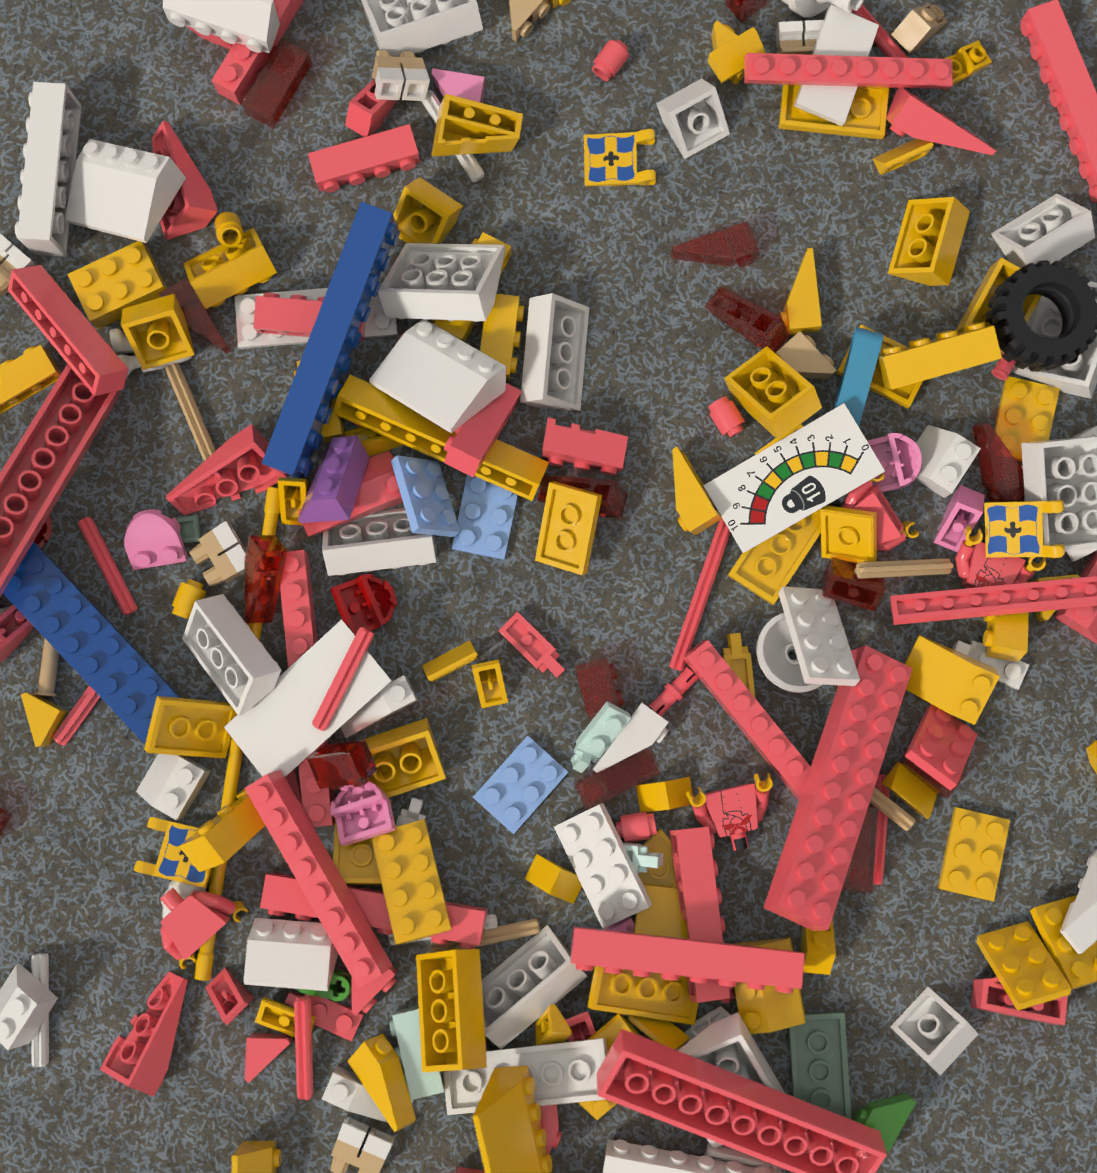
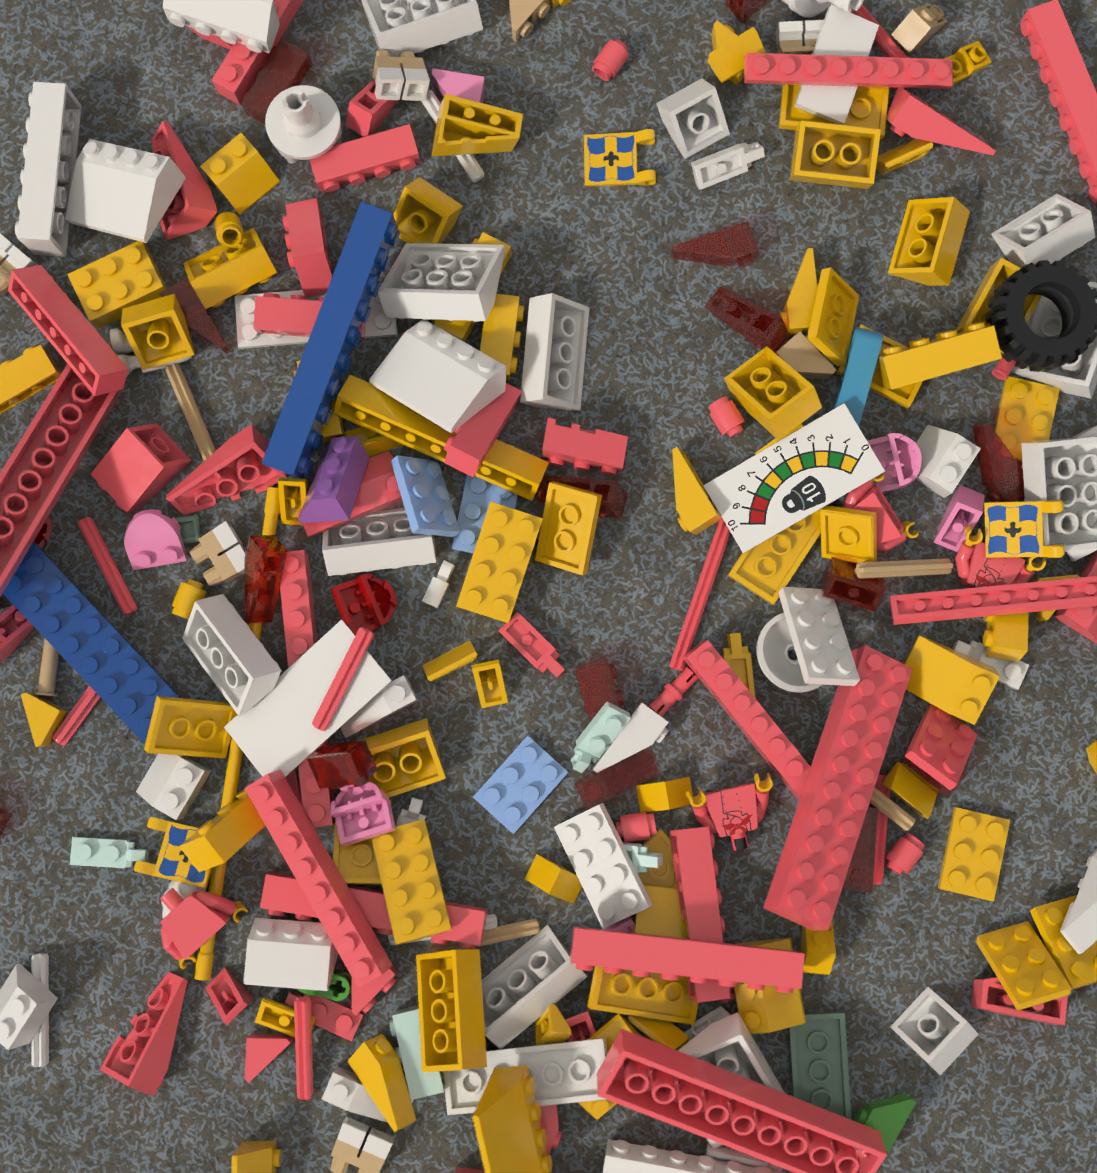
(105, 852): none -> light aqua hinge
(139, 466): none -> coral slope
(240, 173): none -> yellow slope
(303, 123): none -> white piece
(308, 246): none -> coral wedge
(438, 585): none -> white bar
(499, 562): none -> yellow brick
(725, 164): none -> white hinge
(833, 317): none -> yellow plate
(835, 154): none -> yellow brick
(904, 854): none -> coral brick

